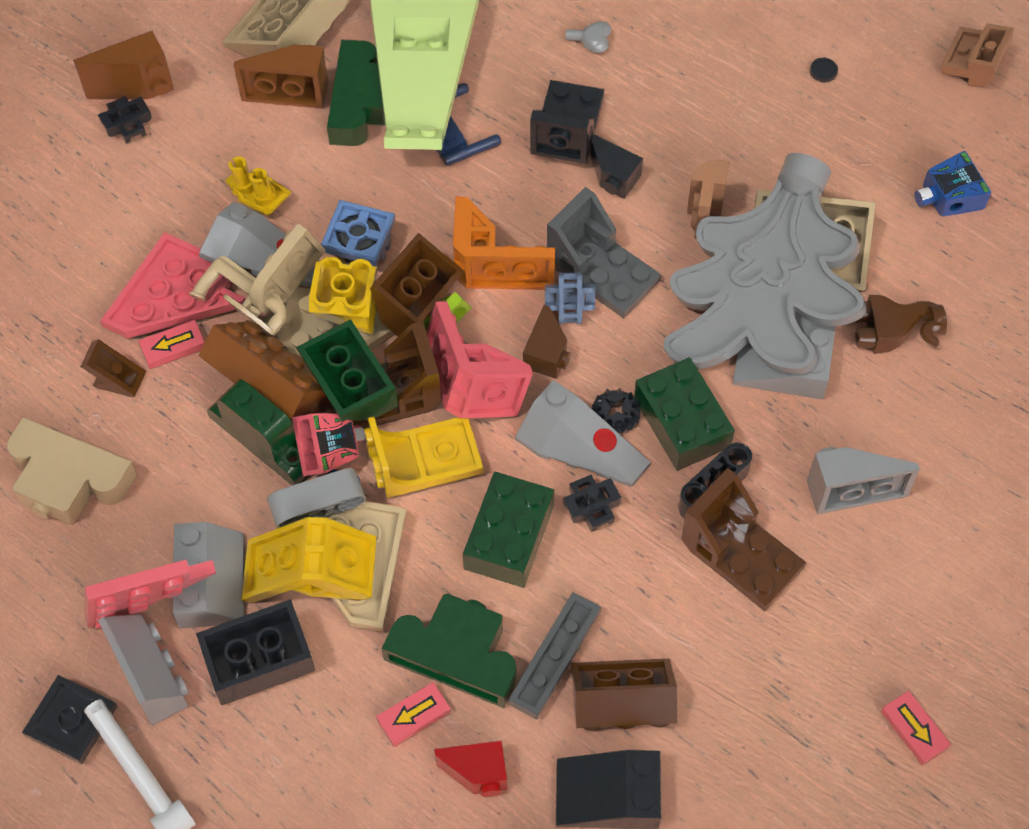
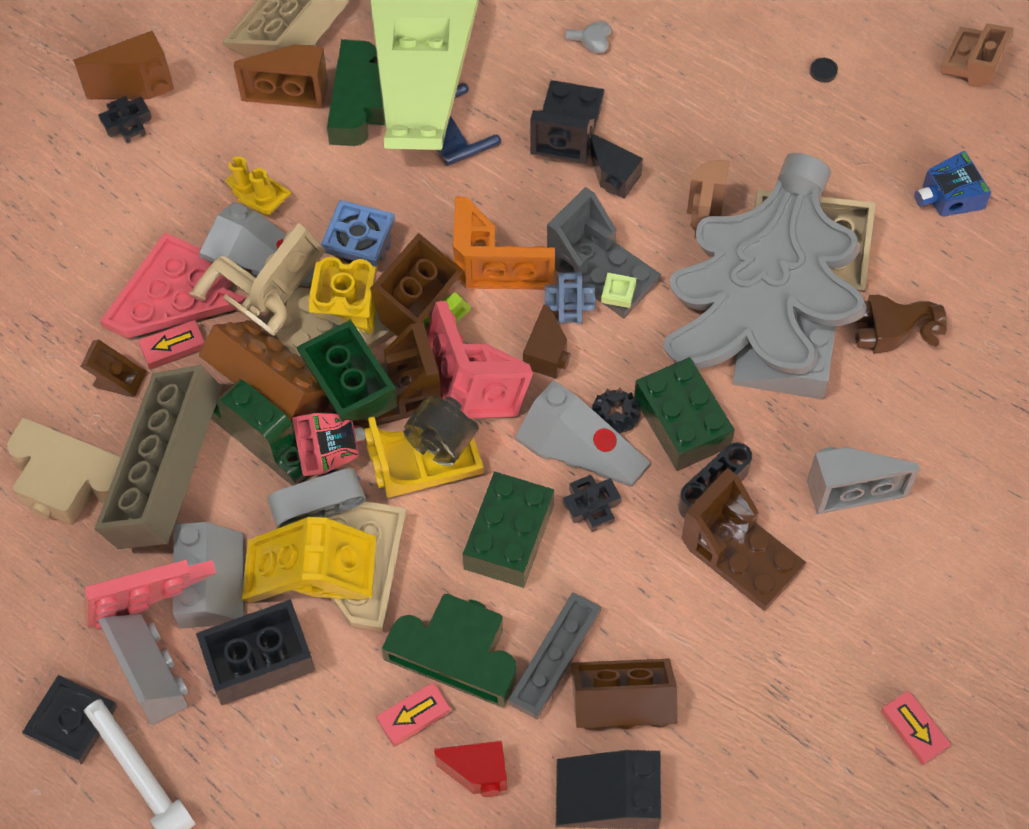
(159, 458): none -> dark tan brick
(440, 429): none -> clear smoke brick
(618, 290): none -> yellowish green tile

